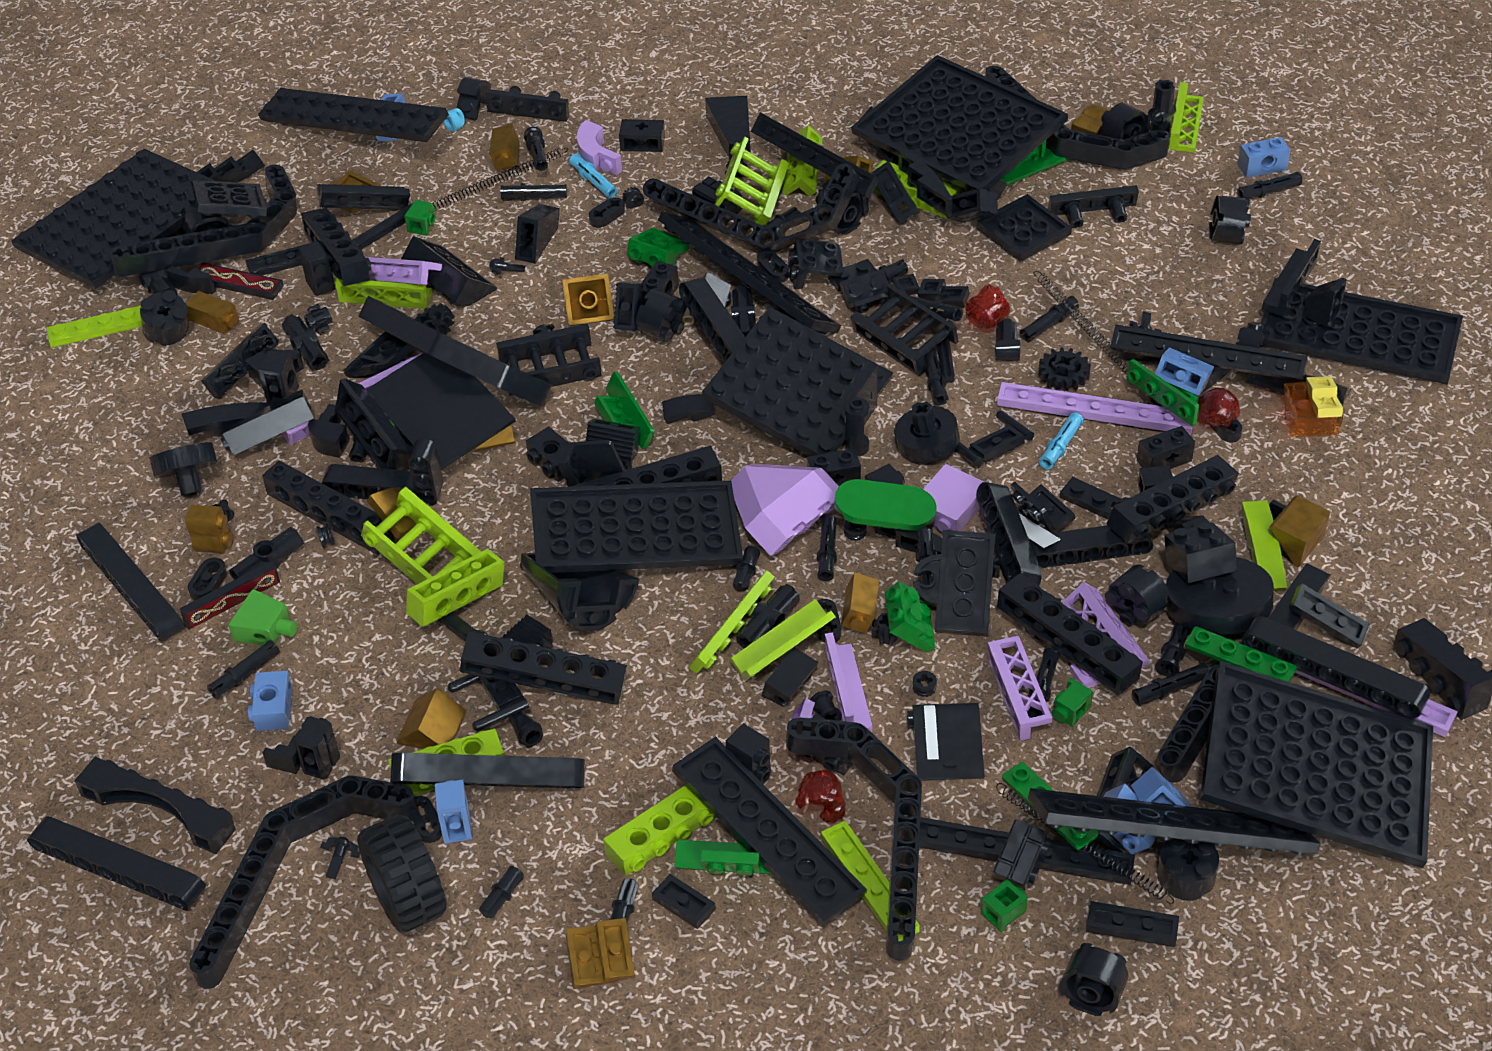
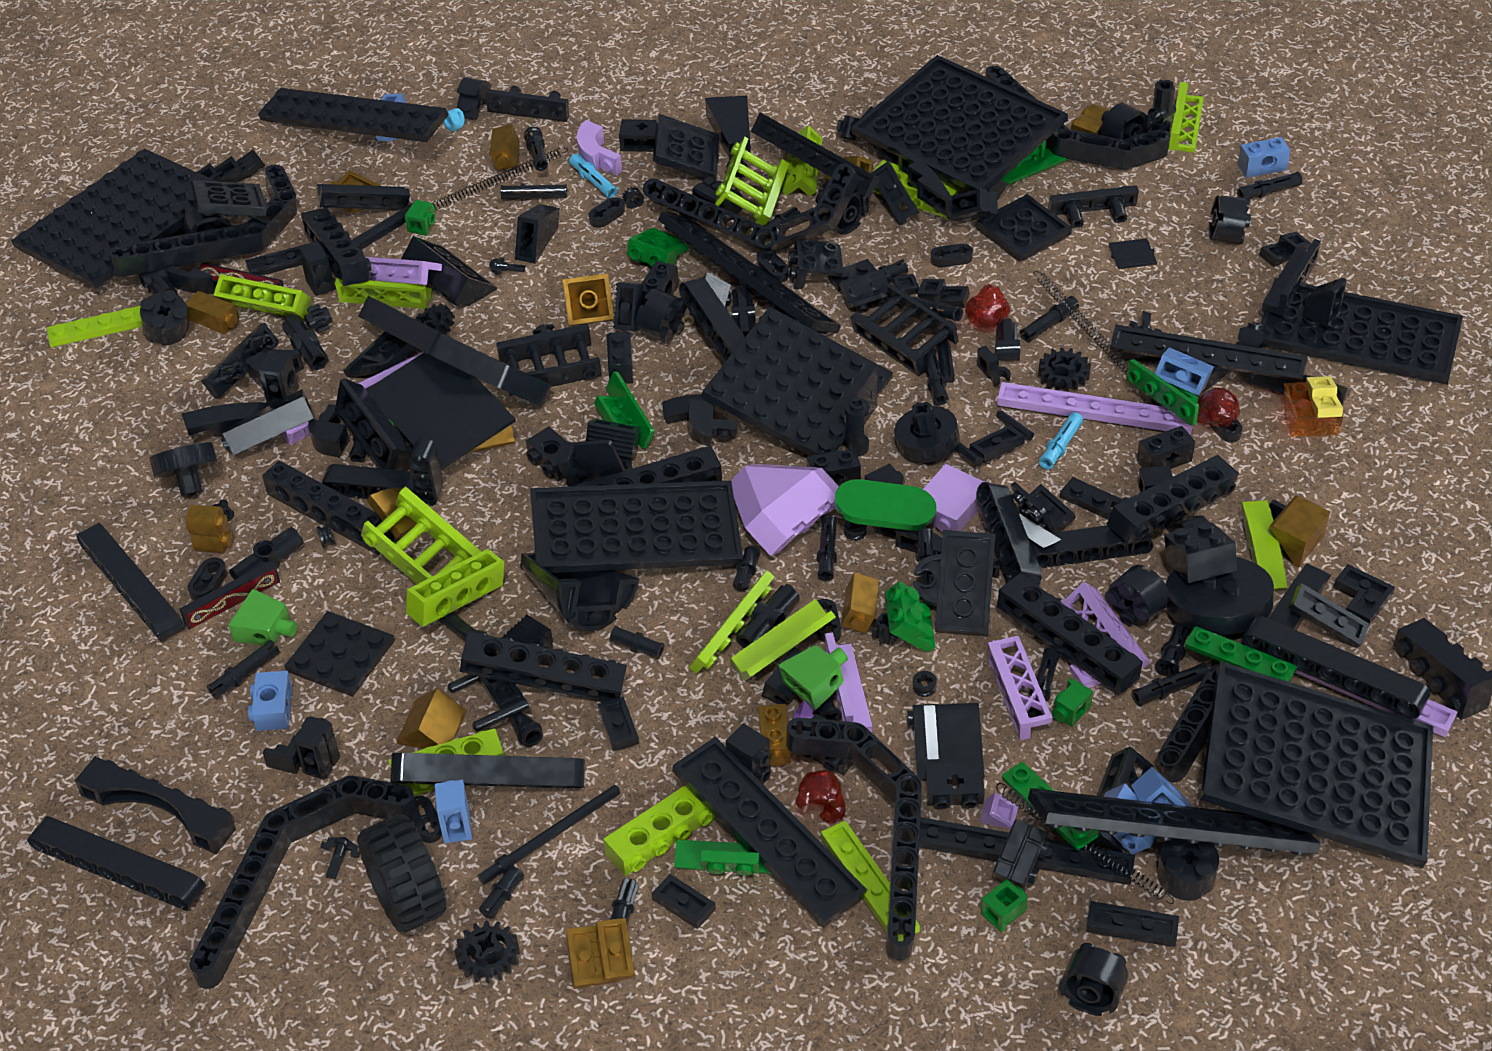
(262, 296): none -> lime brick
(339, 653): none -> black plate
(487, 951): none -> black gear
(503, 862): none -> black bar
(618, 723): none -> black plate
(620, 355): none -> black brick
(637, 642): none -> black pin
(686, 147): none -> black plate
(703, 426): none -> black brick
(774, 726): none -> pearl gold brick
(814, 674): none -> bright green torso
(844, 127): none -> black gear
(951, 255): none -> black beam
(966, 777): none -> black brick
(989, 365): none -> black plate
(998, 811): none -> lavender slope
(1132, 253): none -> black piece
(1283, 250): none -> black slope
(1368, 592): none -> black plate

